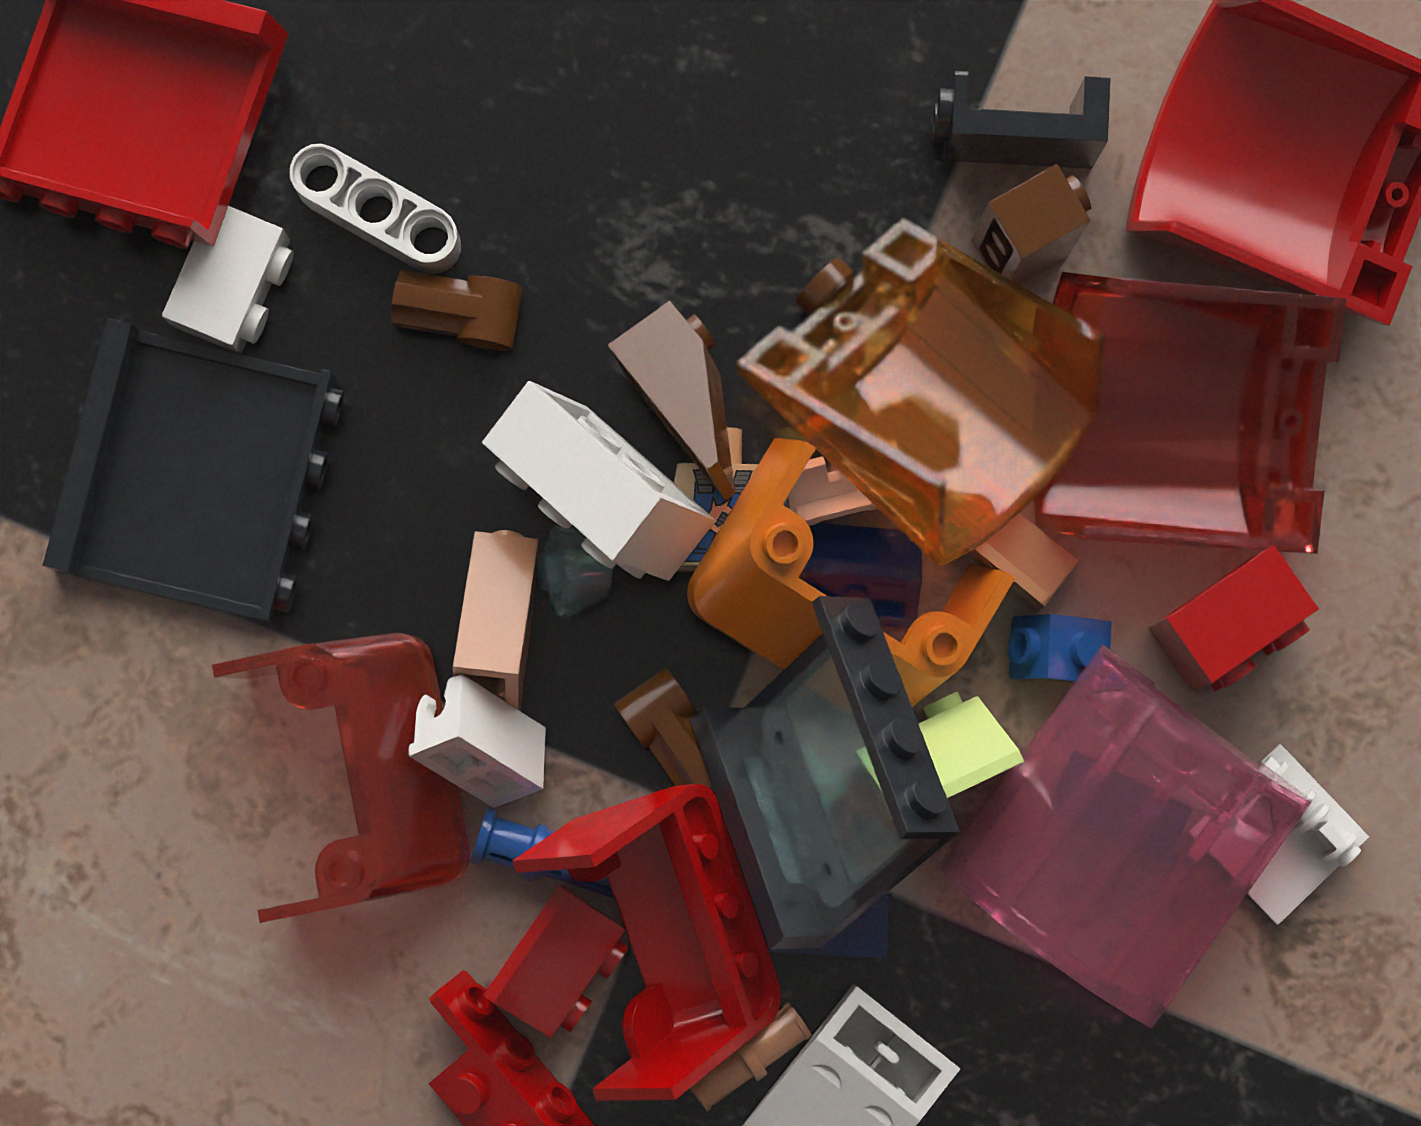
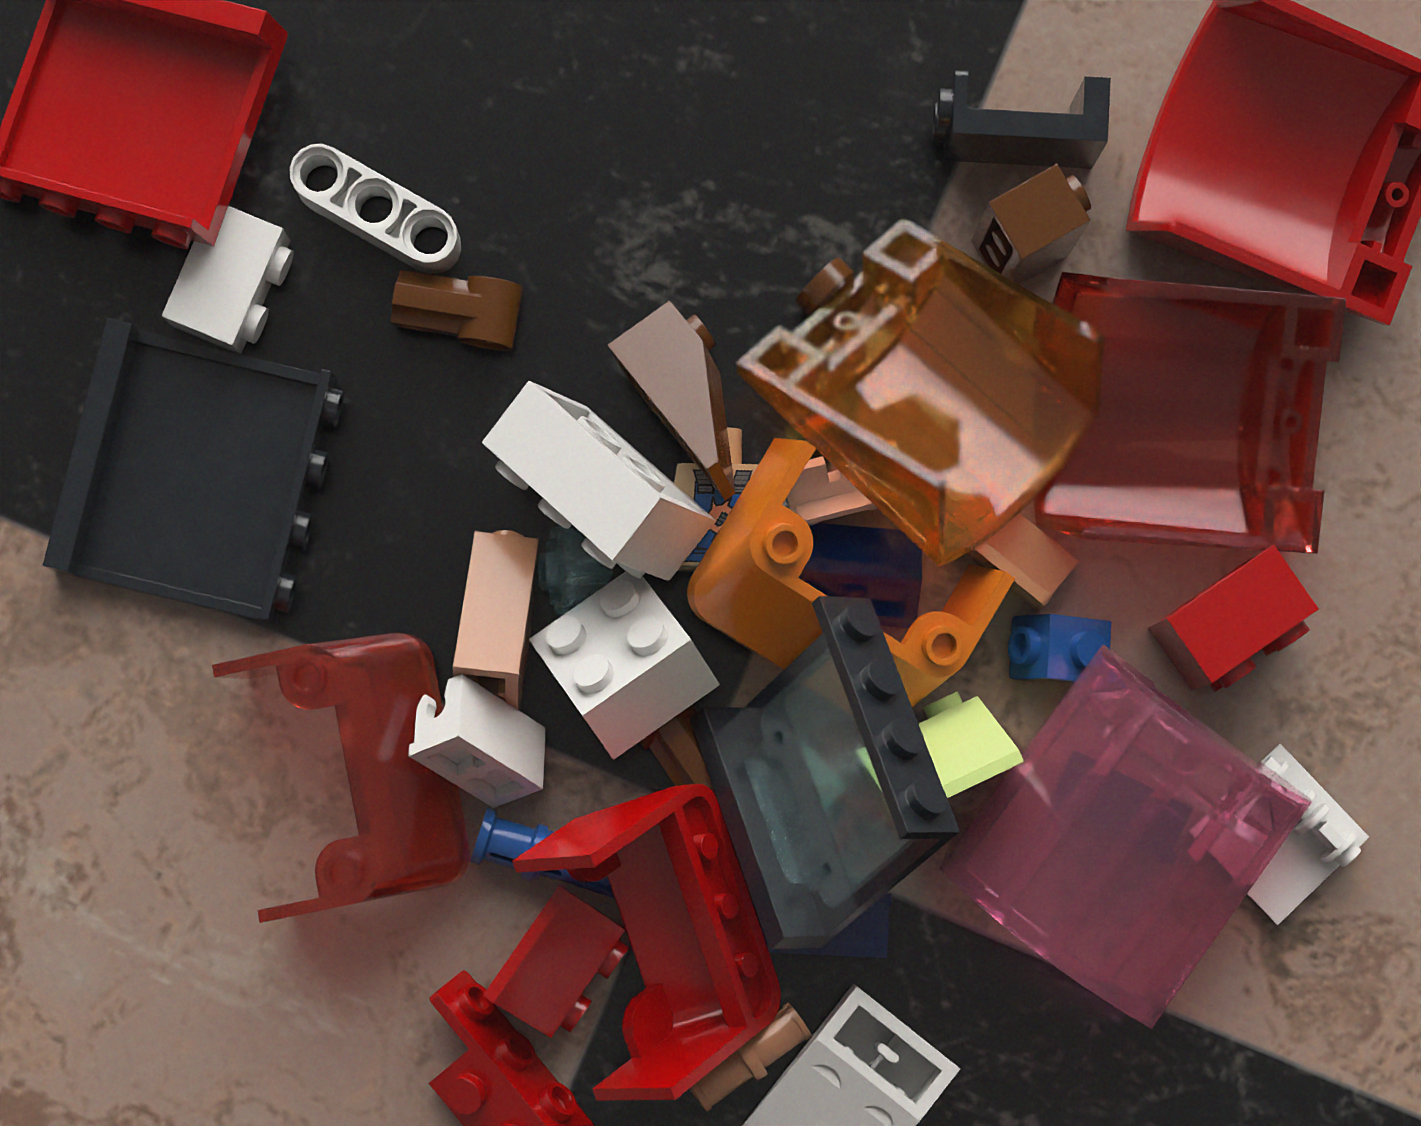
(624, 662): none -> white brick

